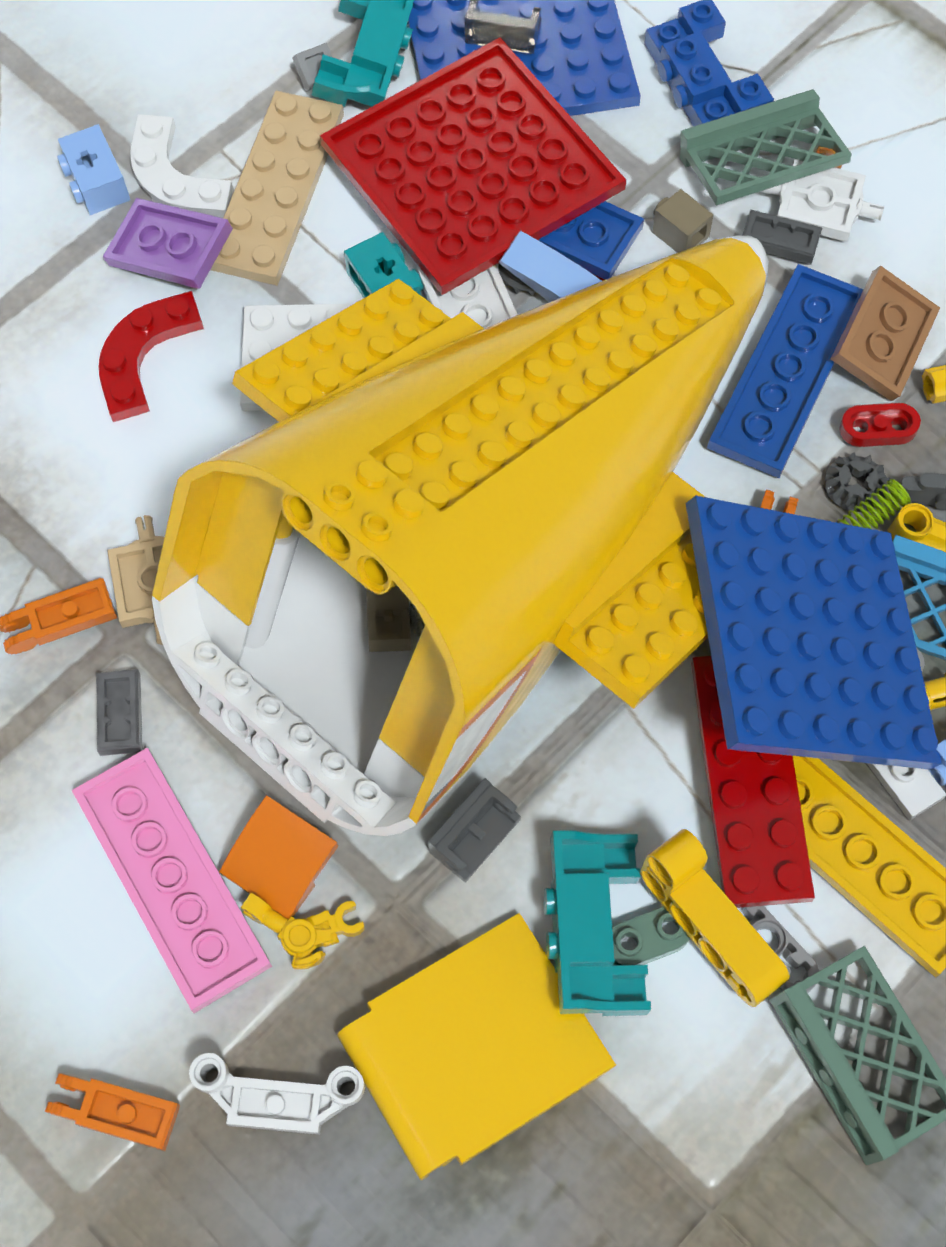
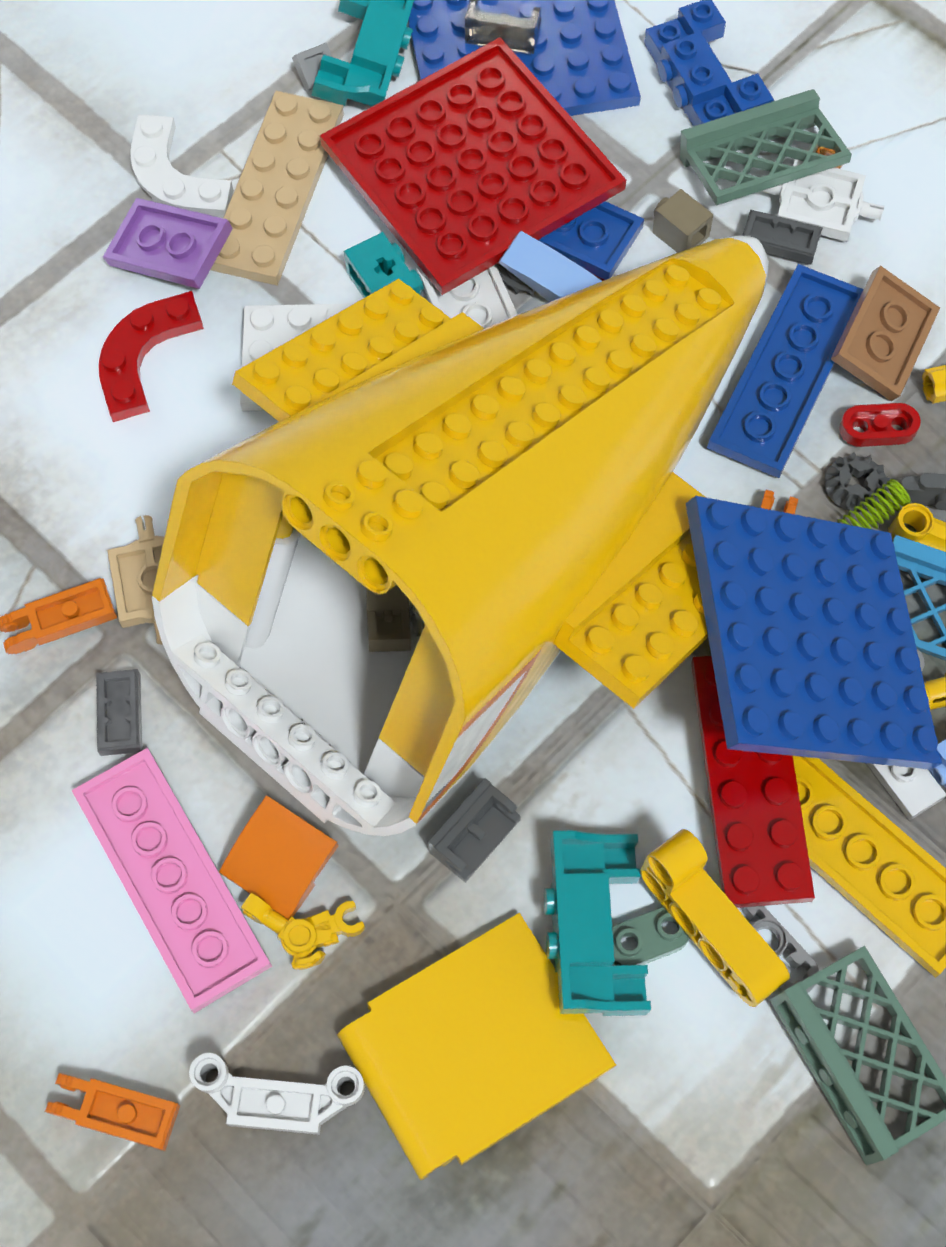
(94, 170): light blue brick -> none

